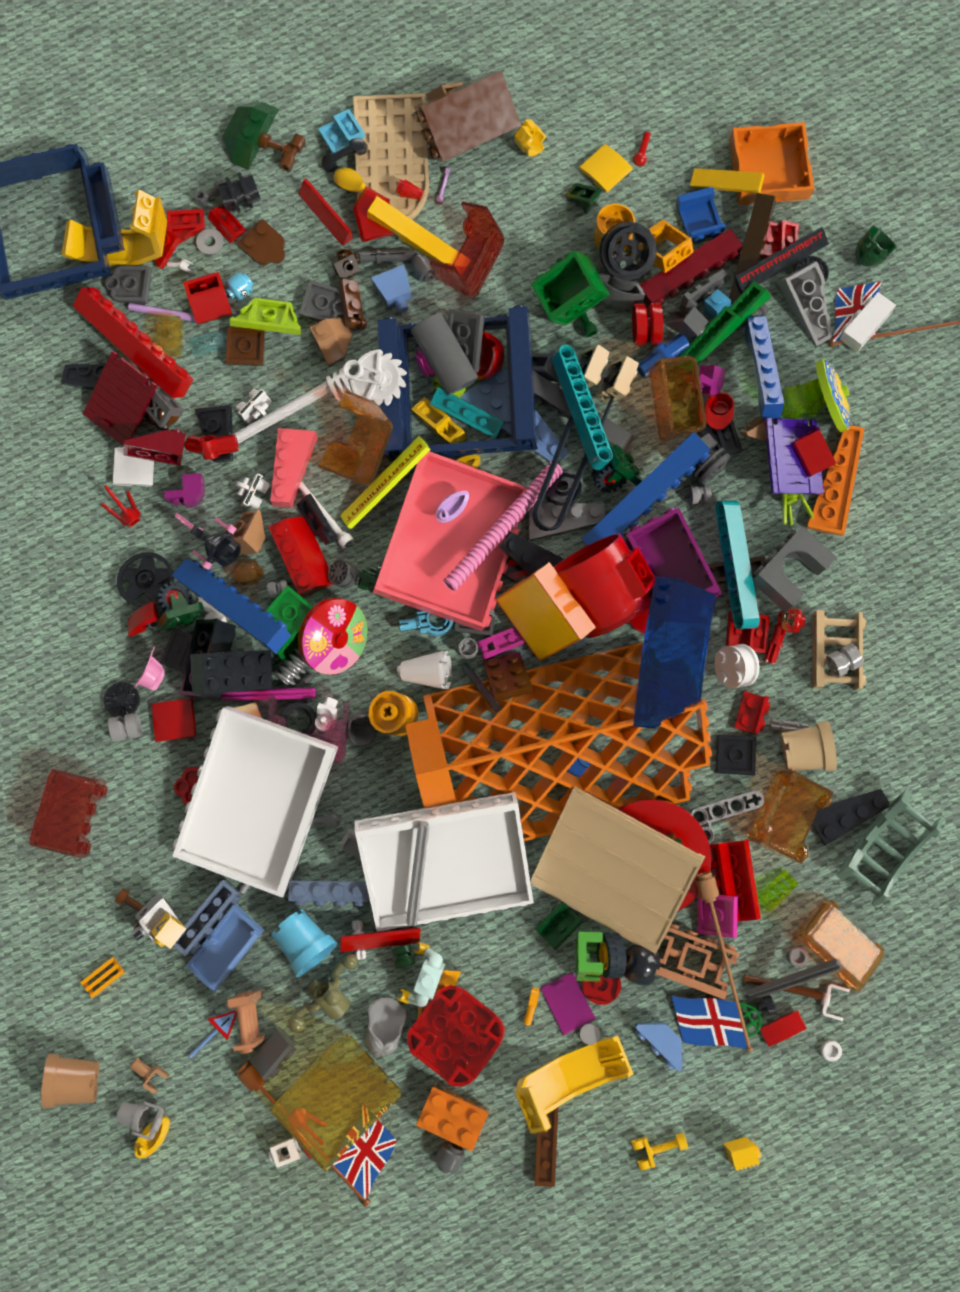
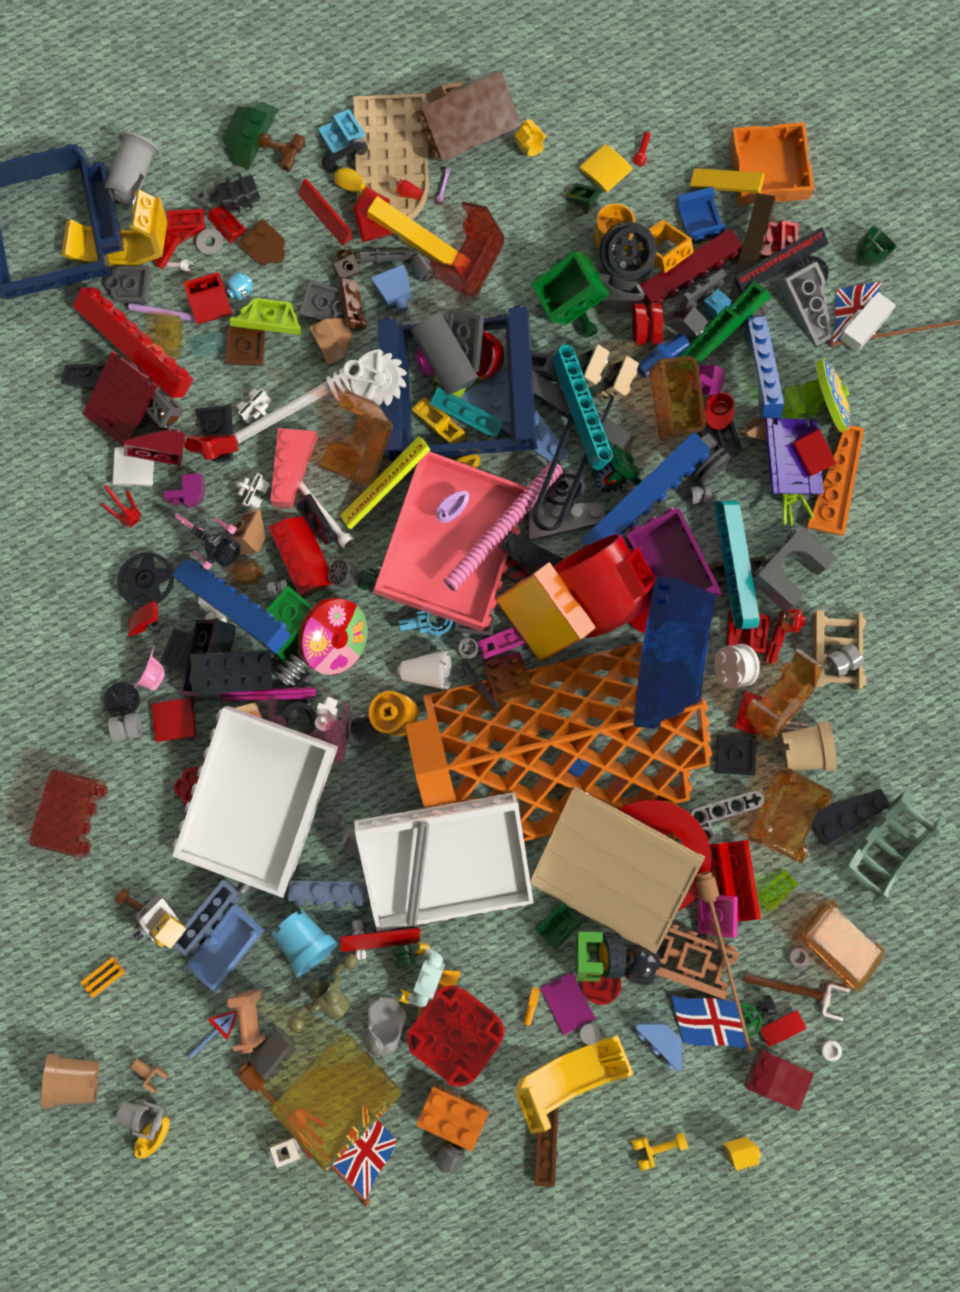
(130, 166): none -> light grey piece
(176, 606): dark green plate -> none
(778, 1079): none -> dark red slope
(786, 696): none -> clear orange windscreen
(794, 979): dark grey axle -> none

